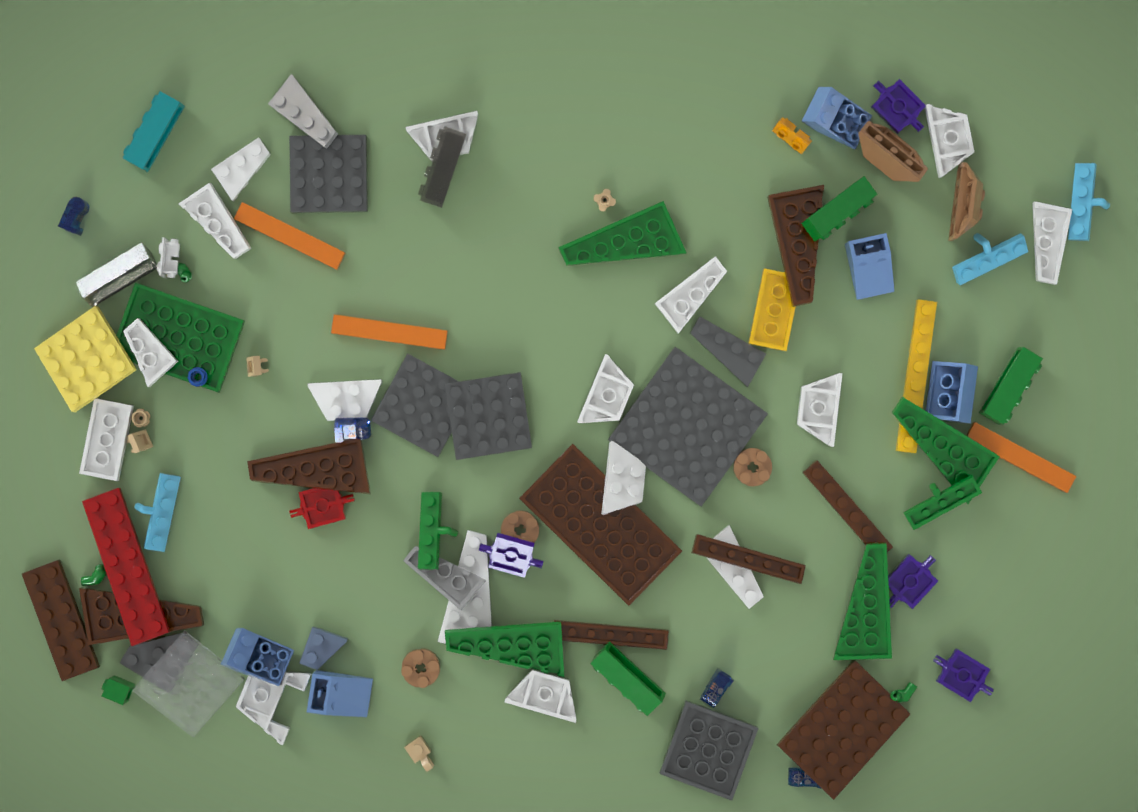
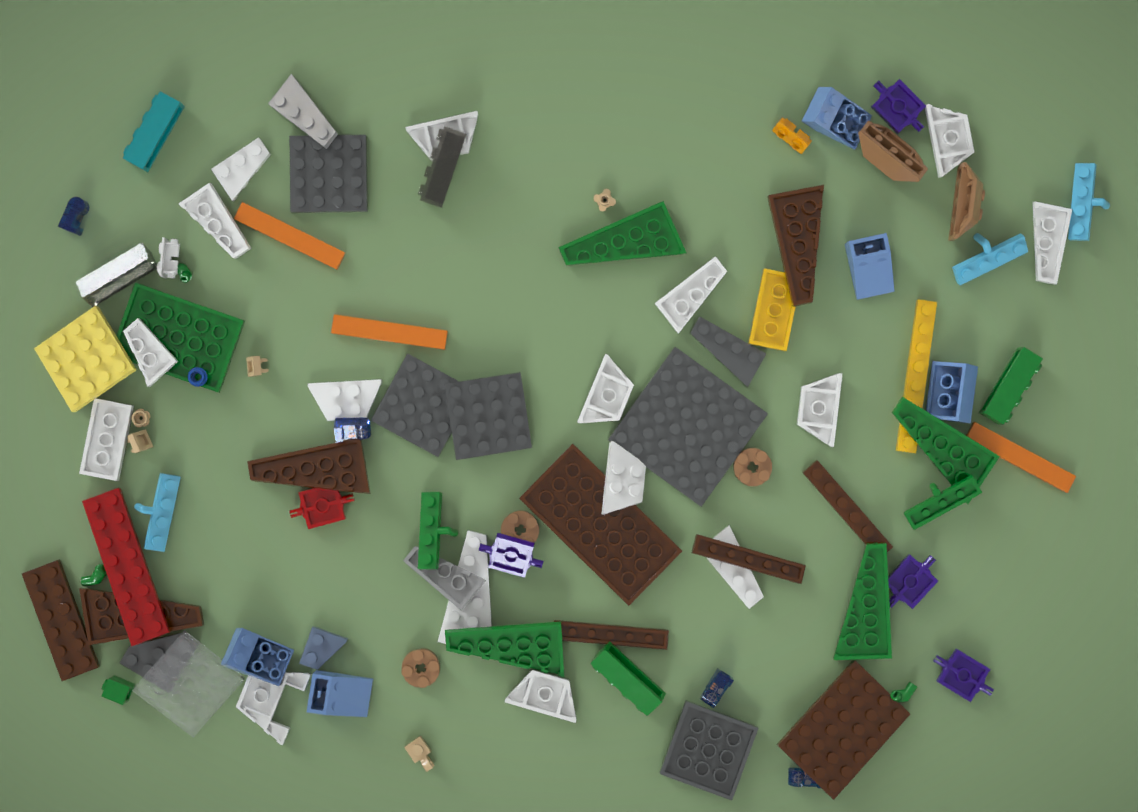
(839, 208): green brick -> none

